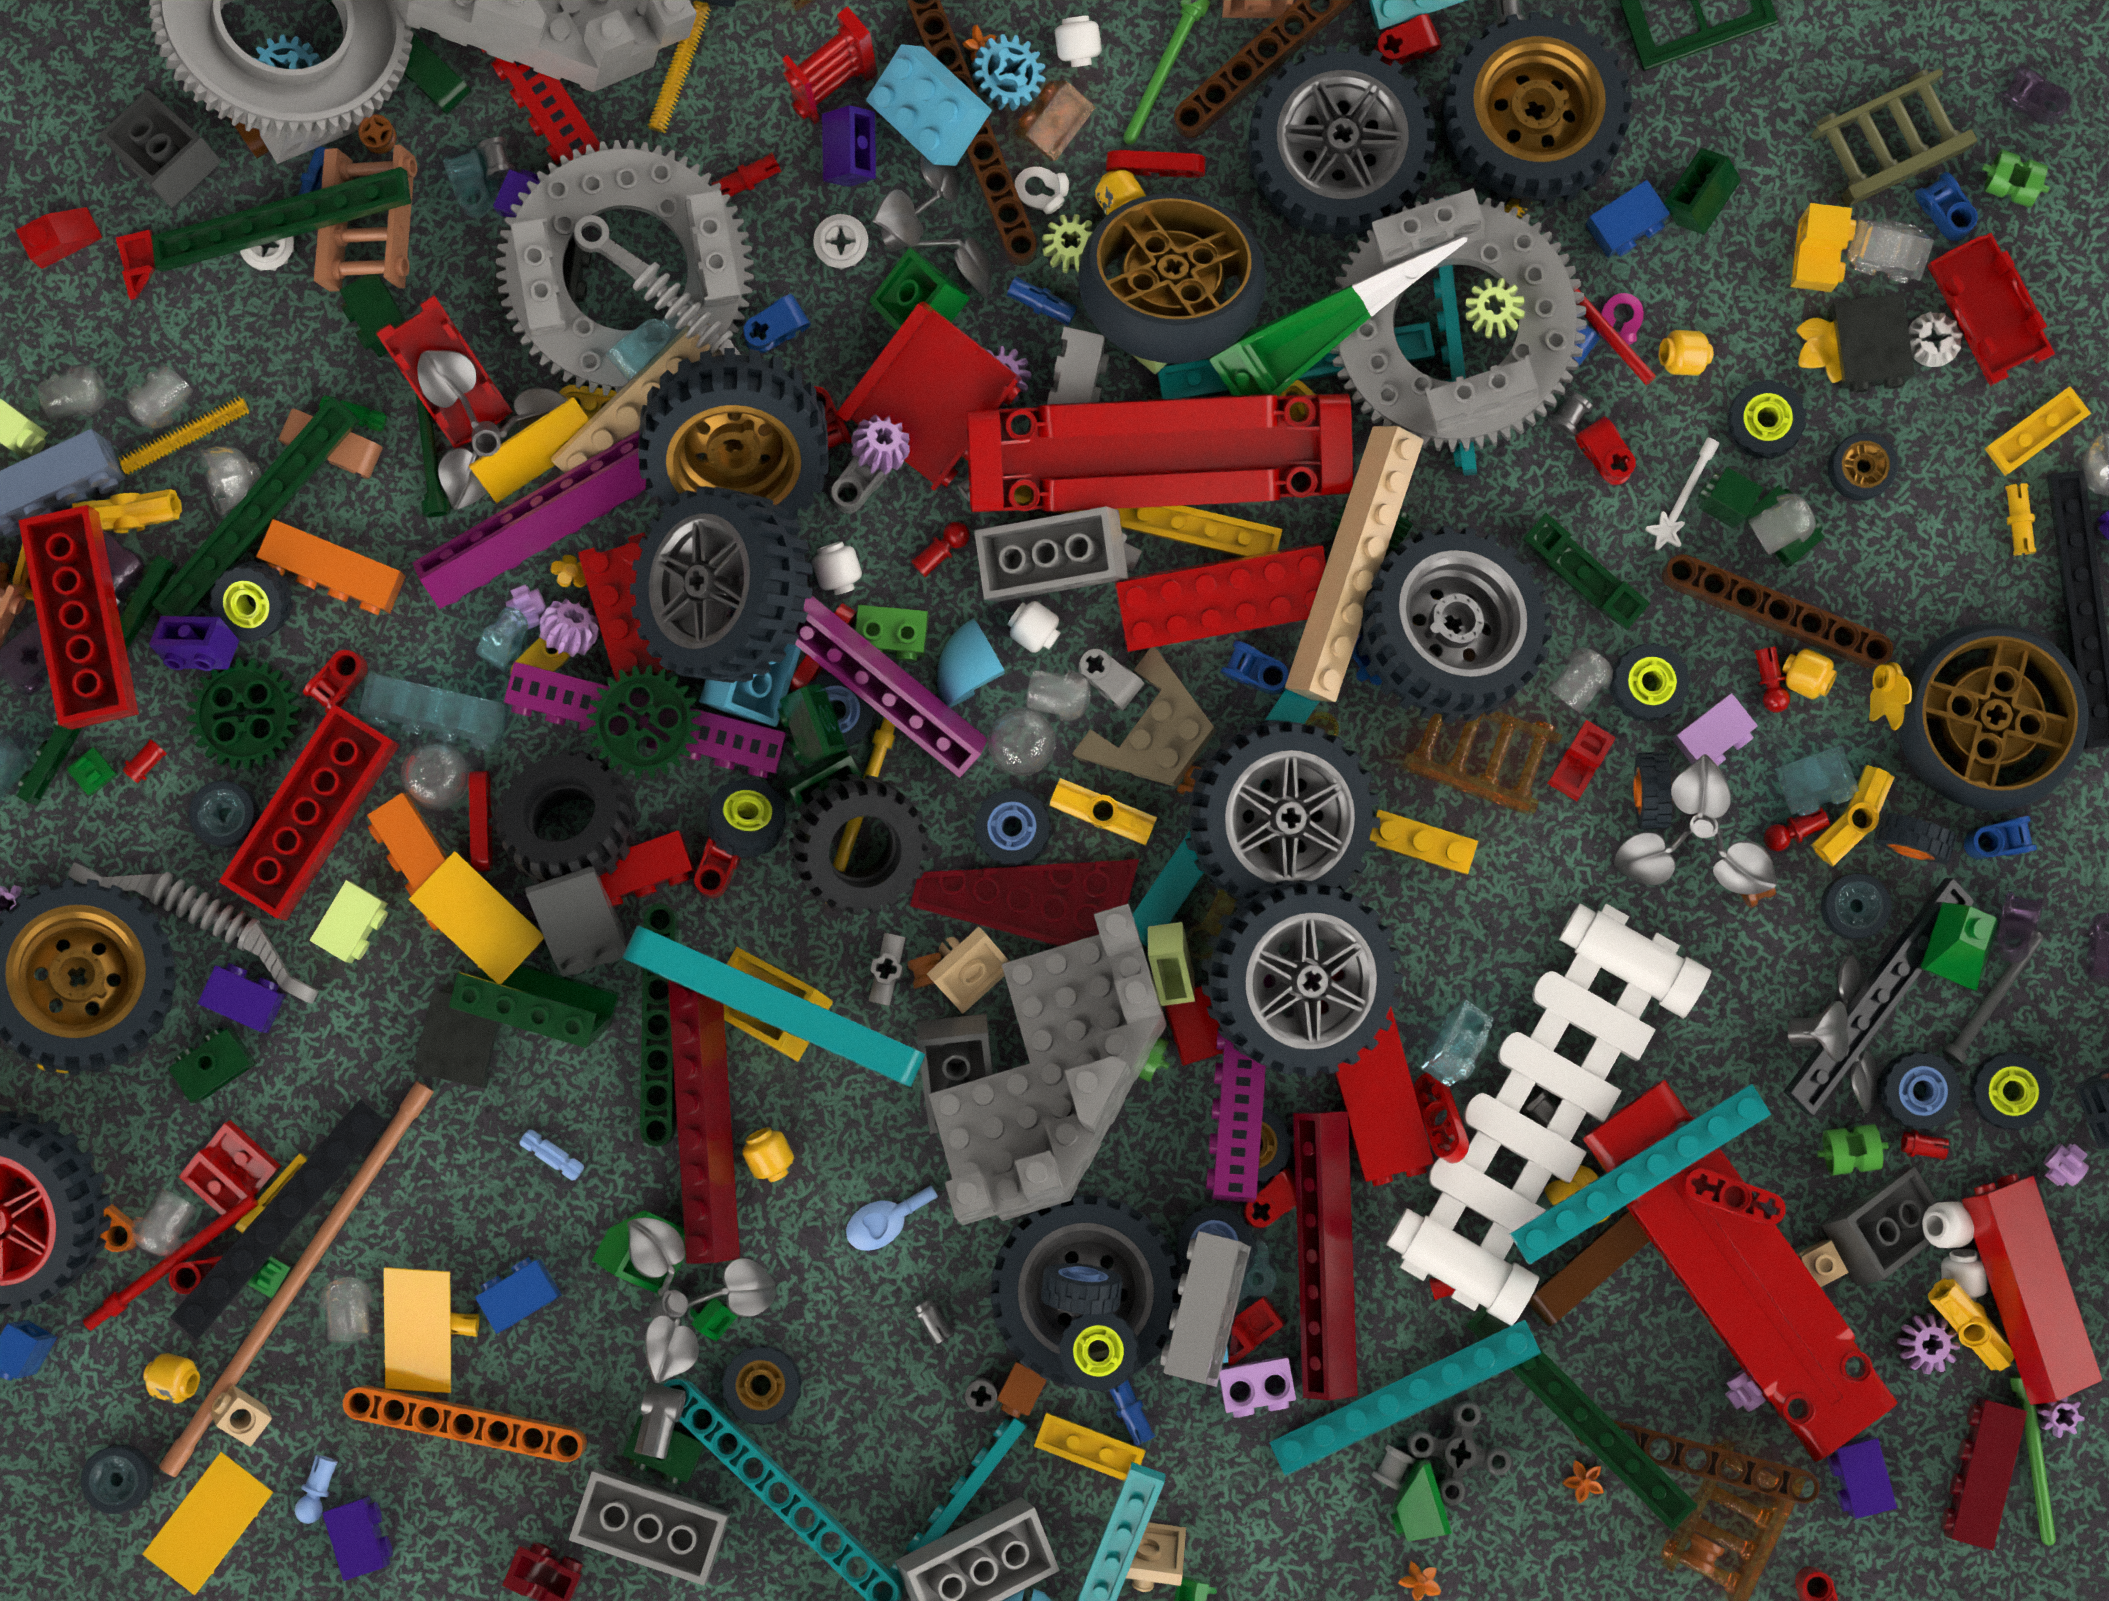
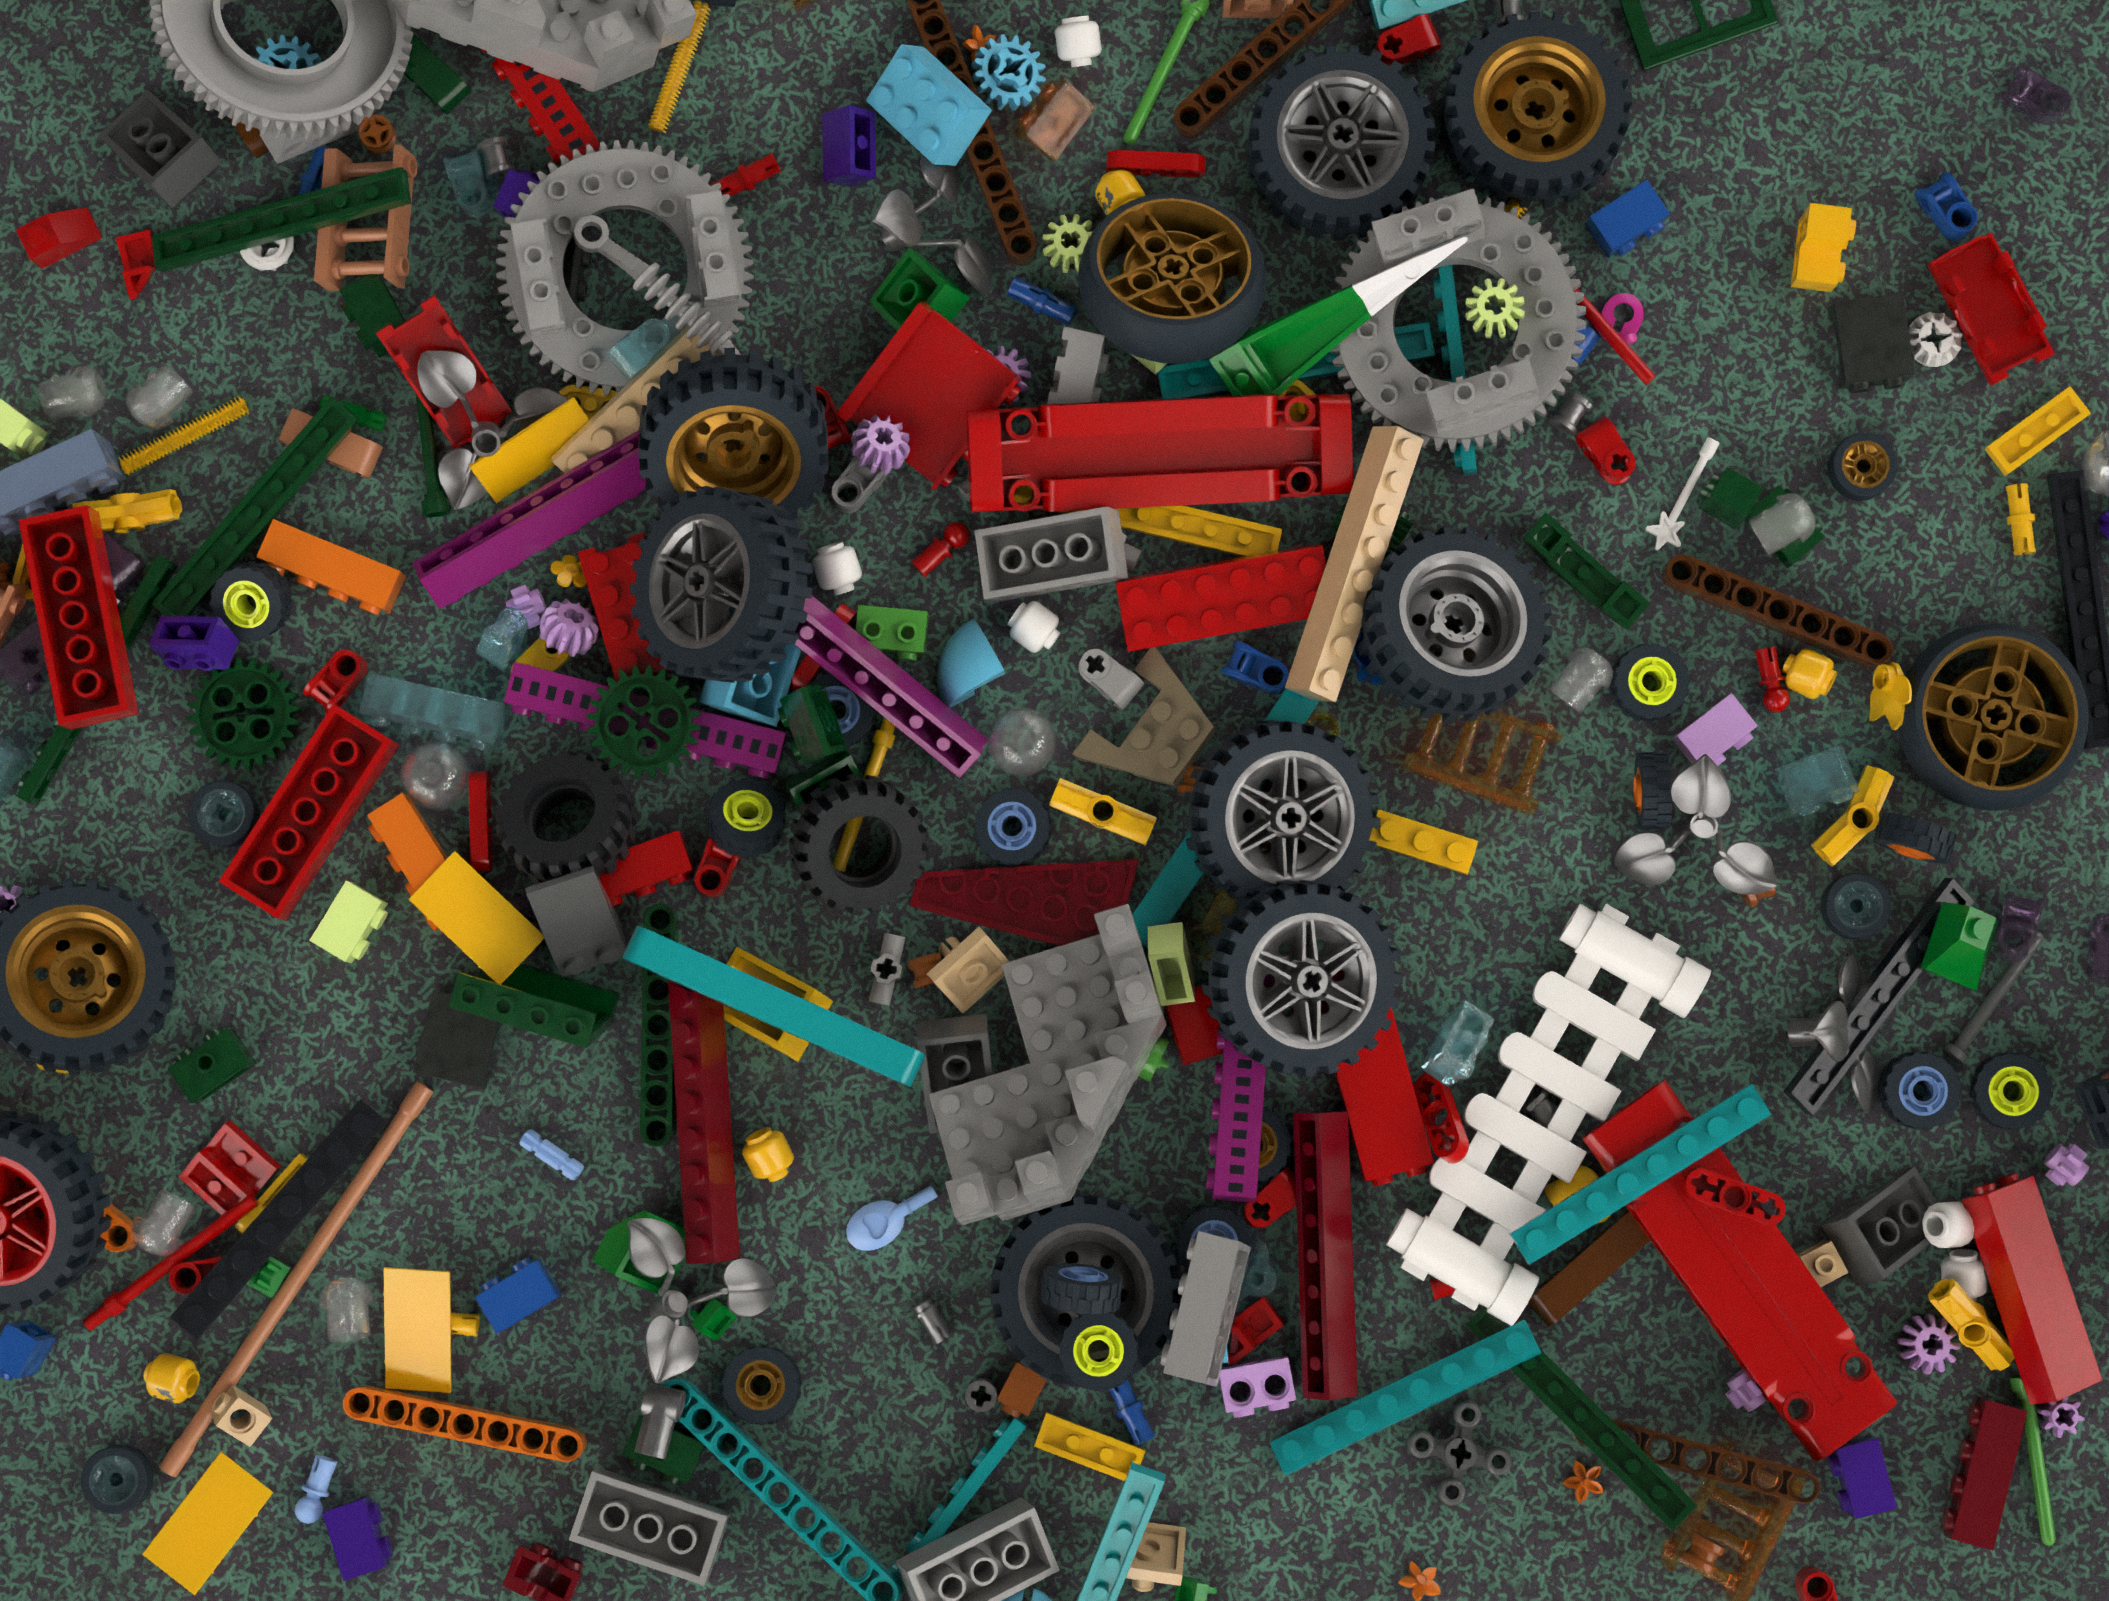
(92, 771): green tile -> none
(144, 761): red pin -> none
(228, 476): clear cylinder -> none
(241, 997): dark purple piece -> none
(251, 936): light grey piece -> none
(778, 322): blue piece -> none
(829, 230): white gear -> none
(830, 66): red fence -> none
(1057, 182): white piece -> none
(1059, 694): clear piece -> none
(1393, 1467): light grey bush -> none
(1420, 1506): green slope -> none
(1581, 760): red slope -> none
(1685, 352): yellow head -> none
(1702, 191): dark green brick -> none
(1772, 399): black wheel -> none
(1778, 836): red pin -> none
(1820, 347): yellow plate -> none
(1852, 1149): bright green wheel -> none
(1890, 170): olive fence -> none
(1890, 248): clear brick -> none
(1924, 1145): red pin -> none
(2005, 838): blue piece -> none
(2016, 178): bright green wheel -> none

